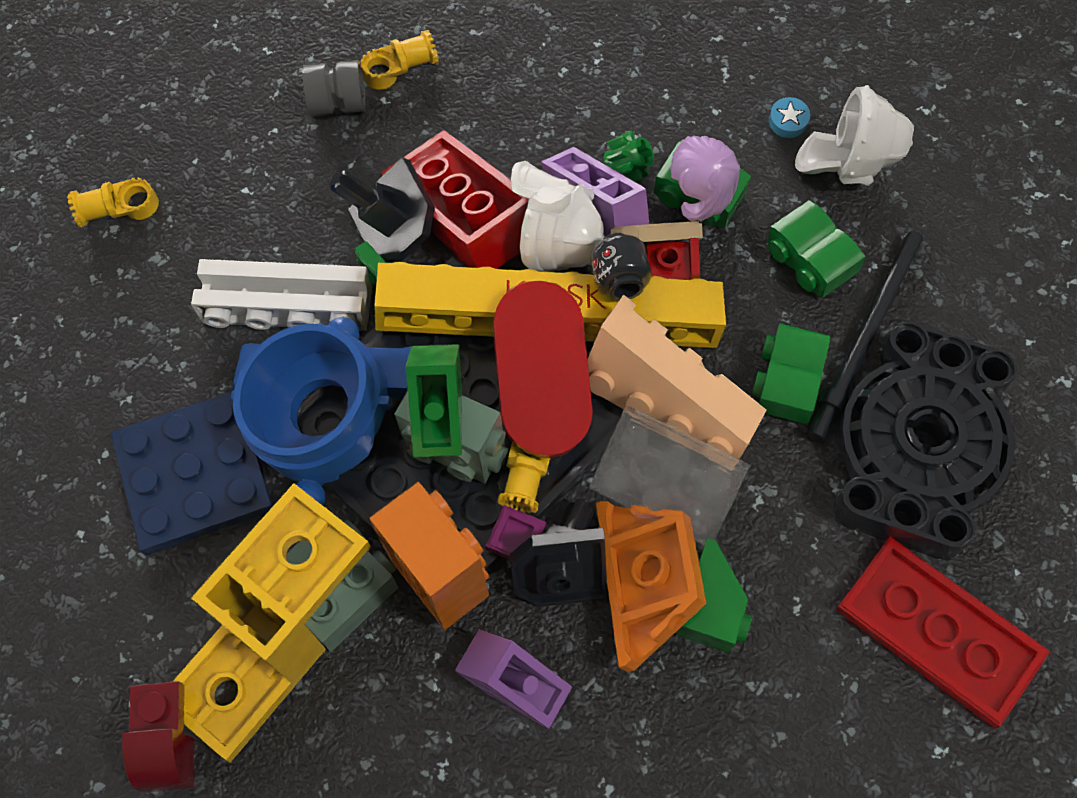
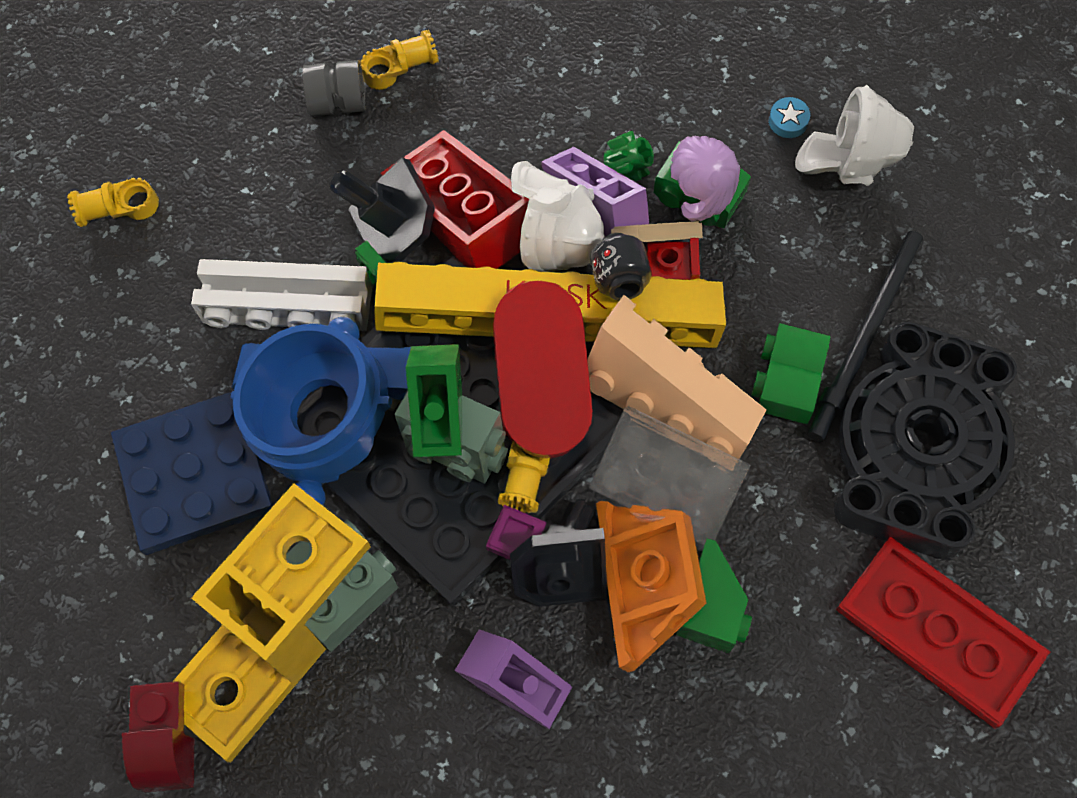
(432, 554): orange brick -> none
(815, 249): green brick -> none

